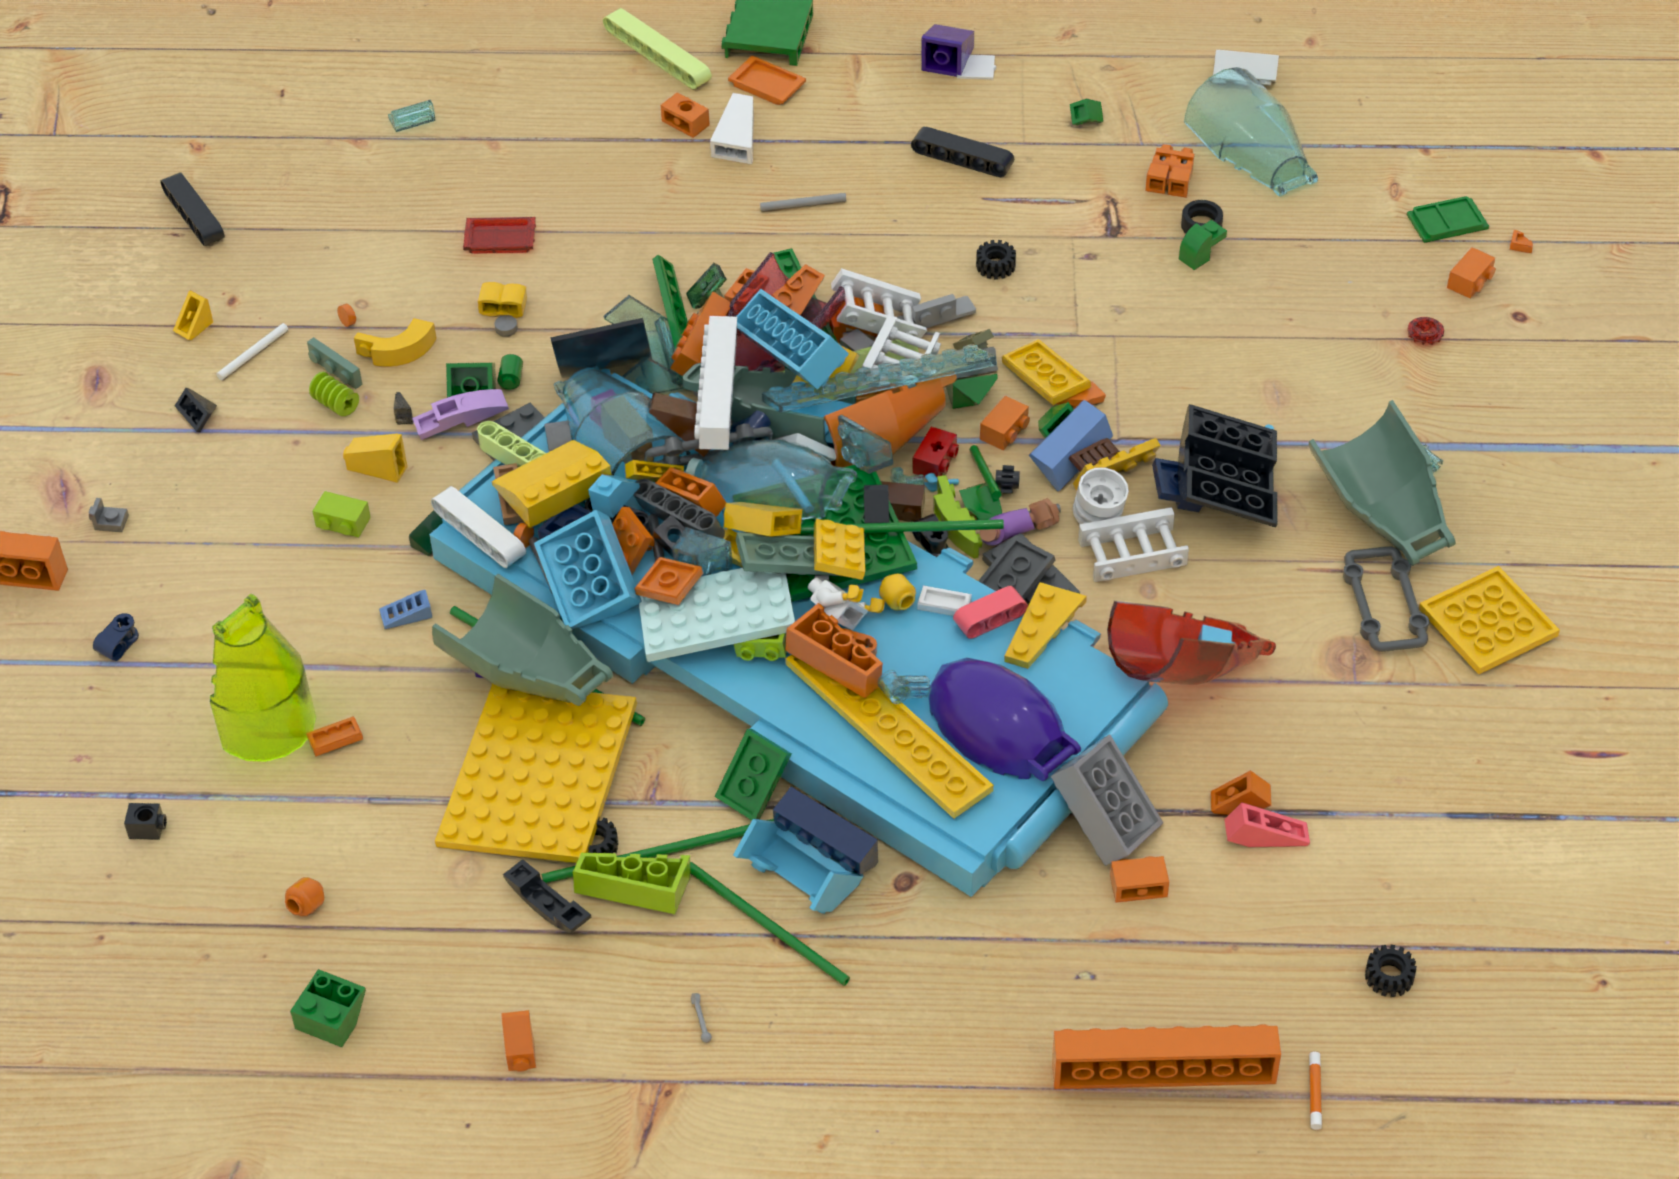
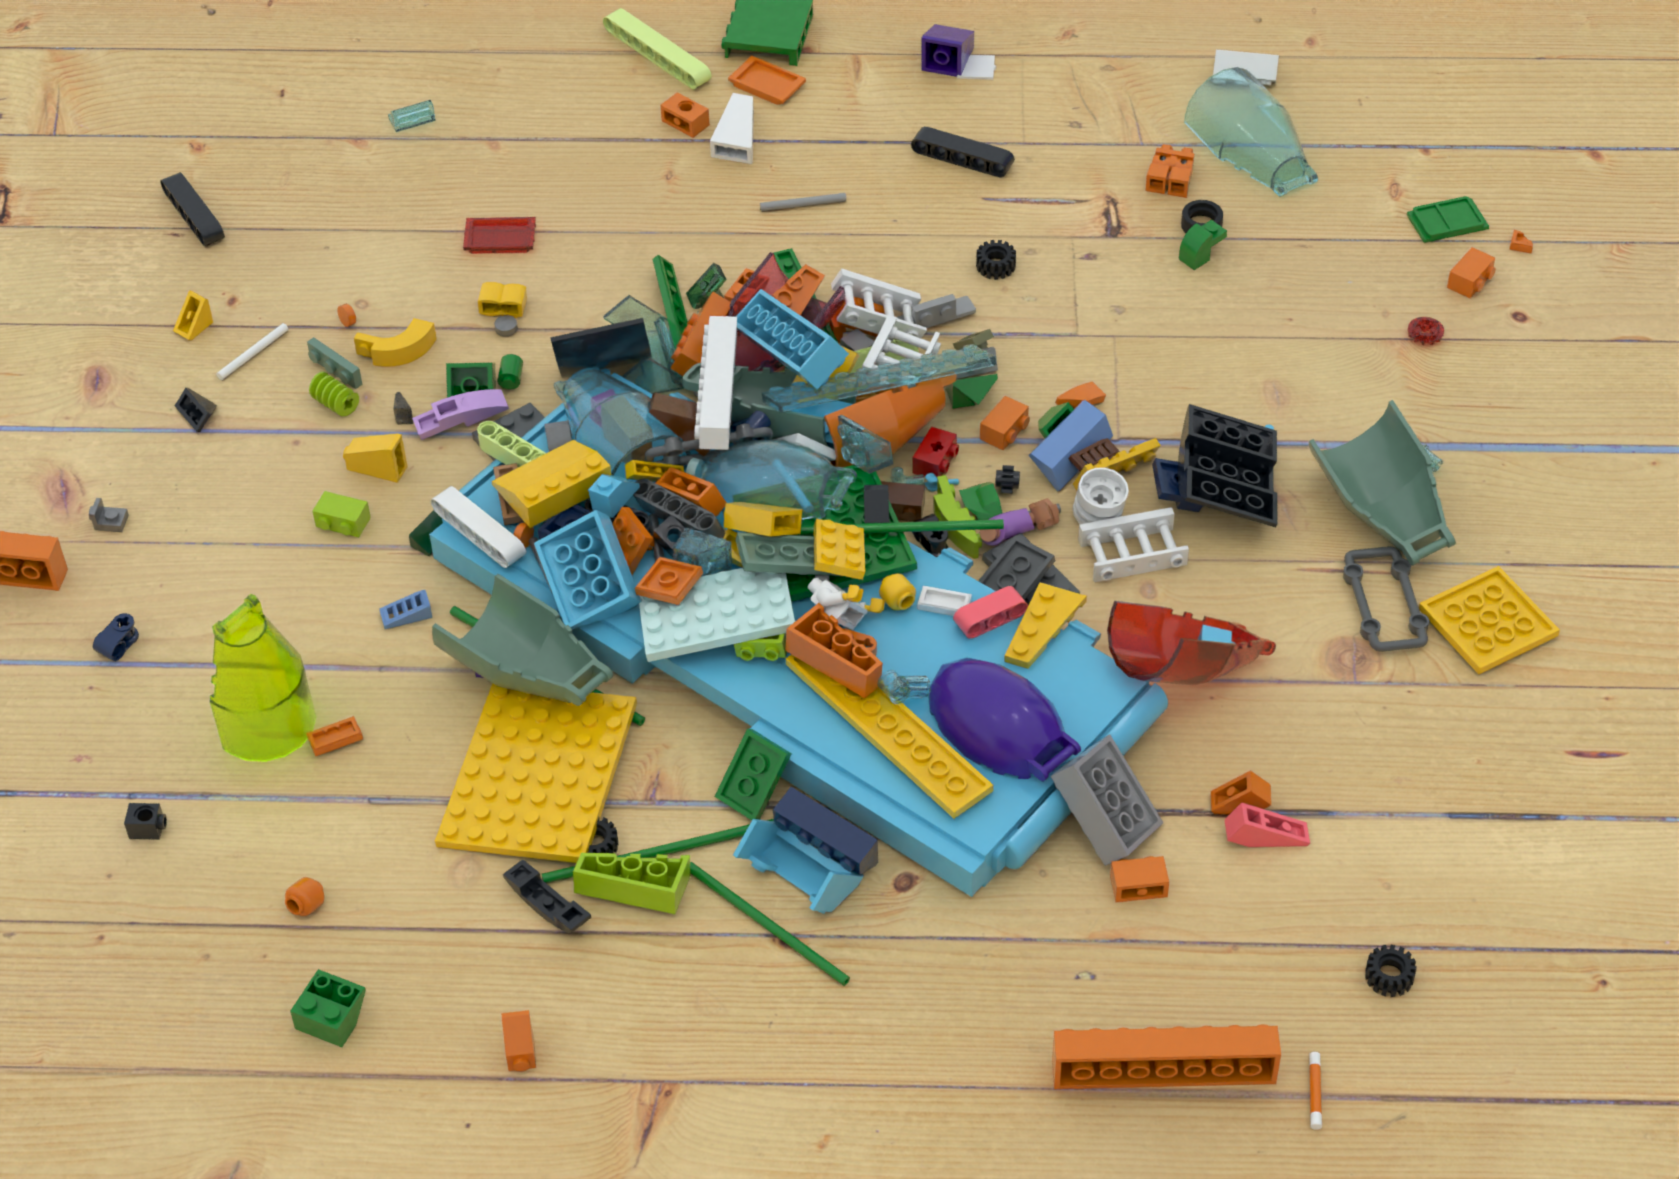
(695, 999): light grey hinge -> none
(985, 472): green bar -> none
(1046, 372): yellow tile -> none
(1086, 111): green panel -> none

